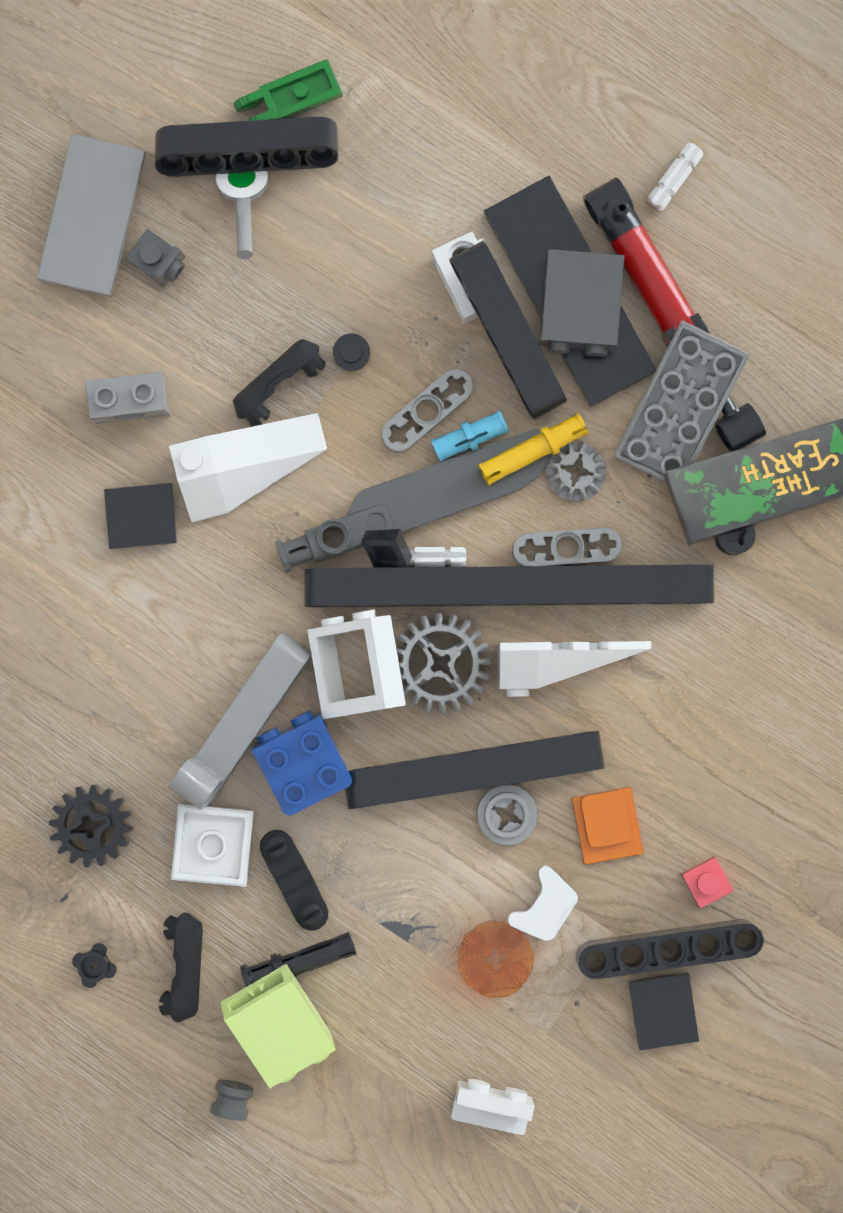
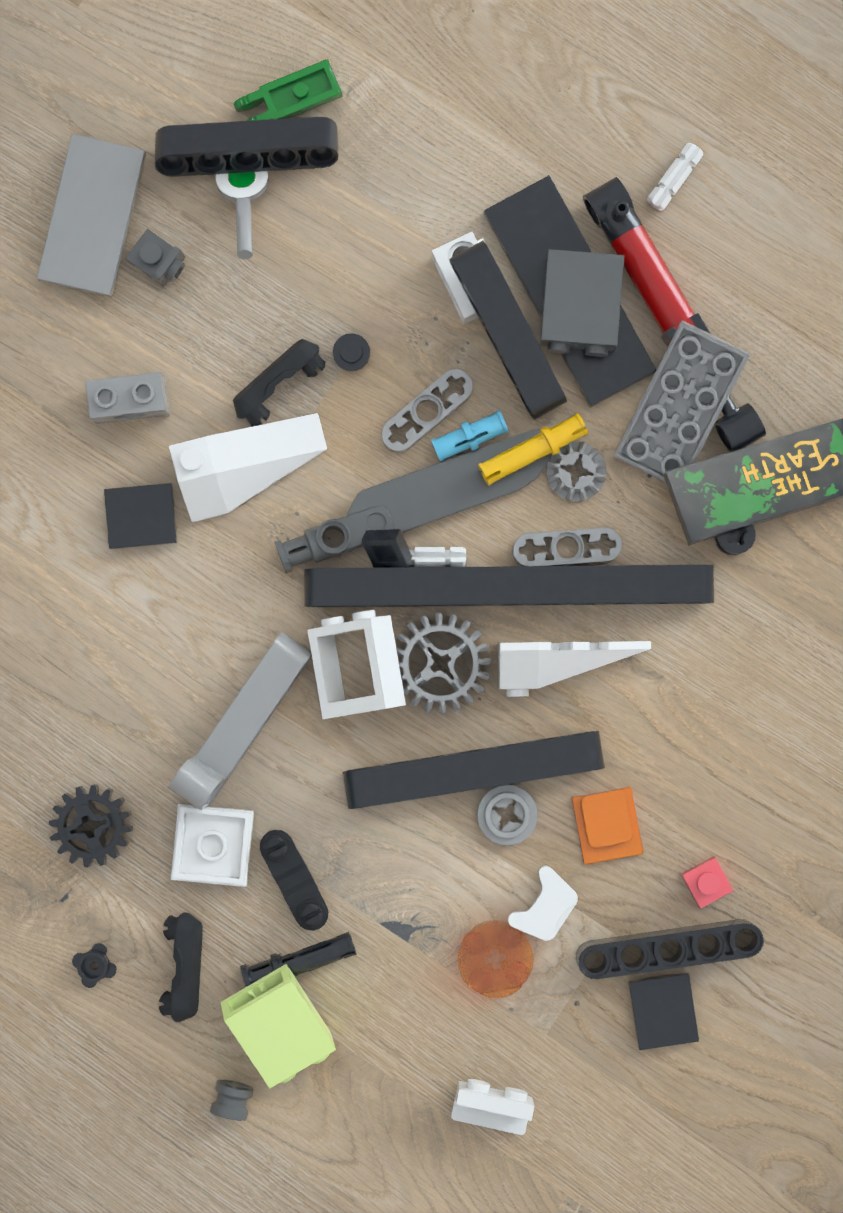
(301, 763): blue bracket -> none

